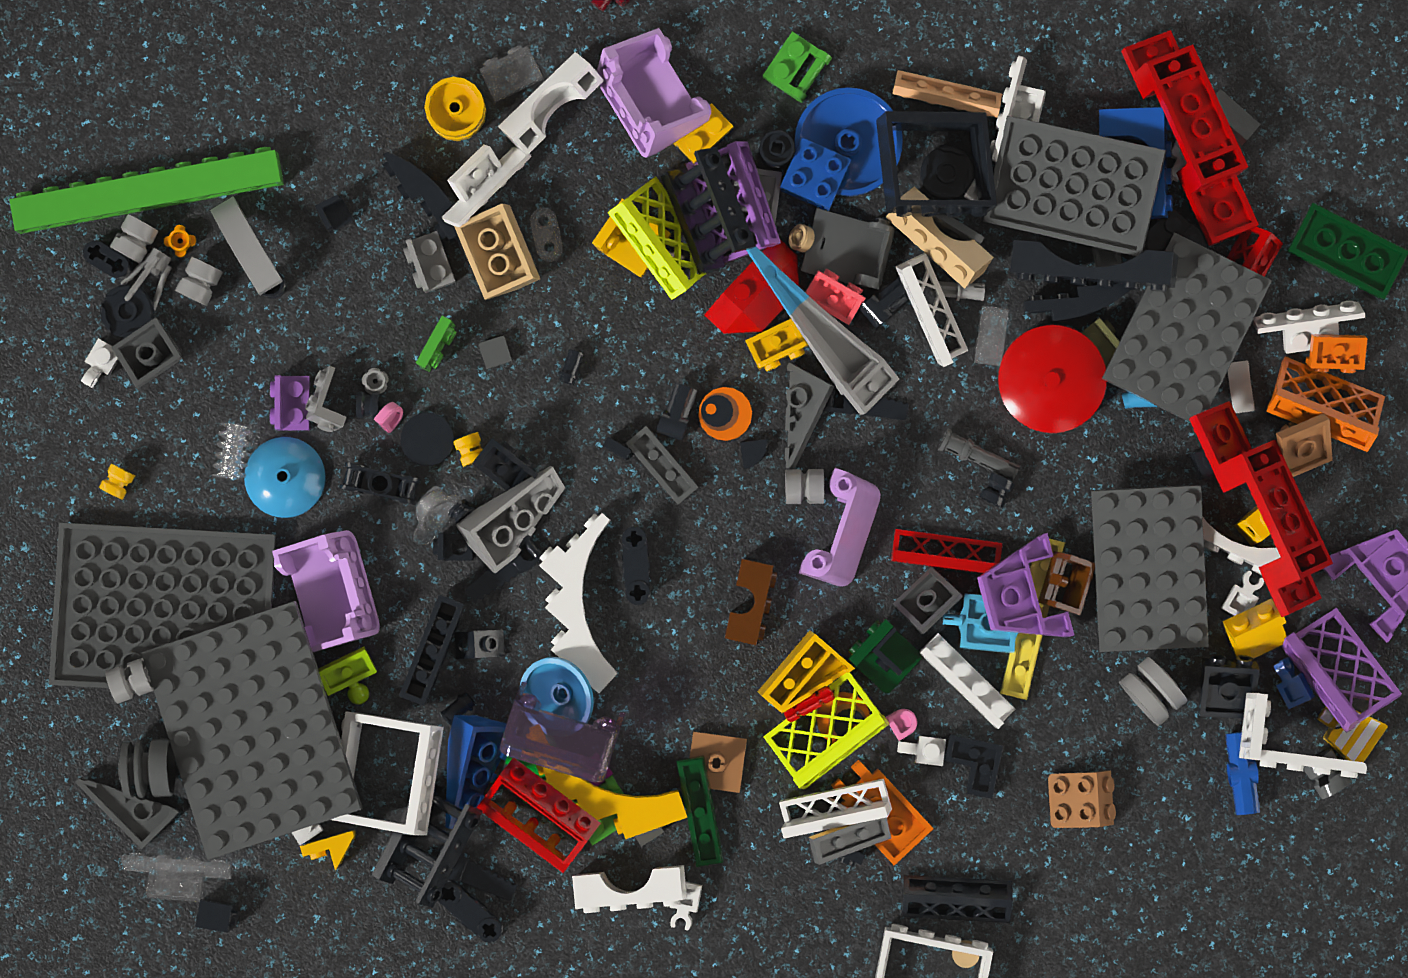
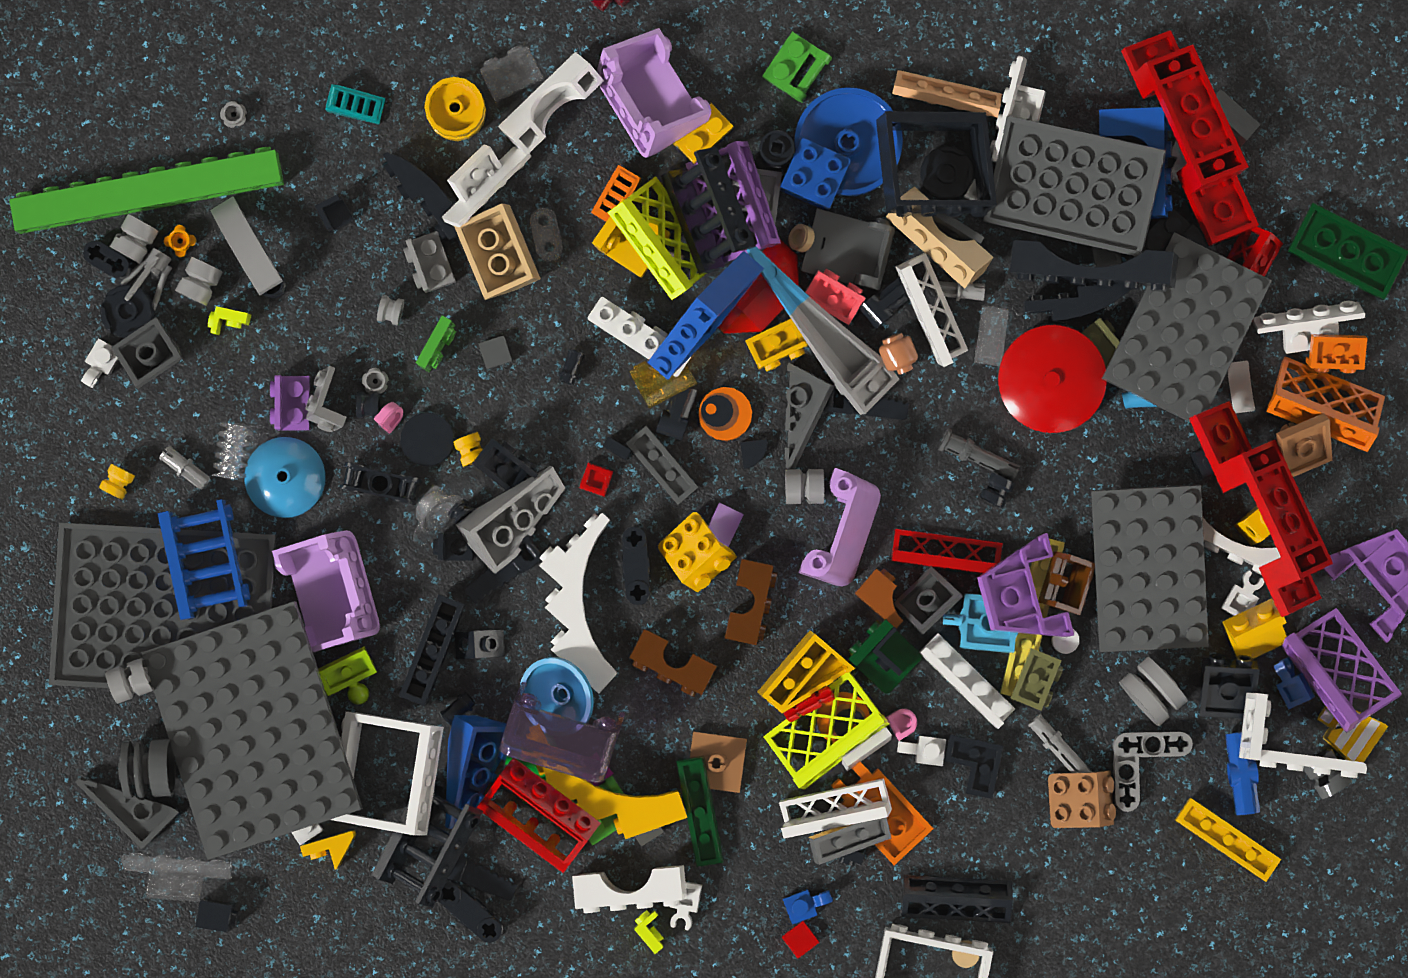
(183, 577): none -> blue fence
(185, 468): none -> light grey axle
(228, 109): none -> light grey plate
(232, 317): none -> neon yellow bracket
(332, 99): none -> teal slope
(390, 310): none -> light grey wheel
(596, 479): none -> red tile
(624, 173): none -> orange slope
(629, 329): none -> white bracket
(650, 654): none -> reddish brown arch
(650, 936): none -> neon yellow bracket
(656, 387): none -> clear yellow hinge
(695, 553): none -> yellow bracket
(705, 315): none -> blue window
(725, 523): none -> medium lavender slope
(800, 939): none -> red tile
(802, 904): none -> blue plate
(866, 748): none -> white tile
(878, 594): none -> dark orange arch
(898, 353): none -> nougat head
(1036, 679): none -> olive bracket
(1053, 741): none -> light grey pin
(1065, 644): none -> white tile
(1132, 758): none -> light grey beam
(1227, 839): none -> yellow plate

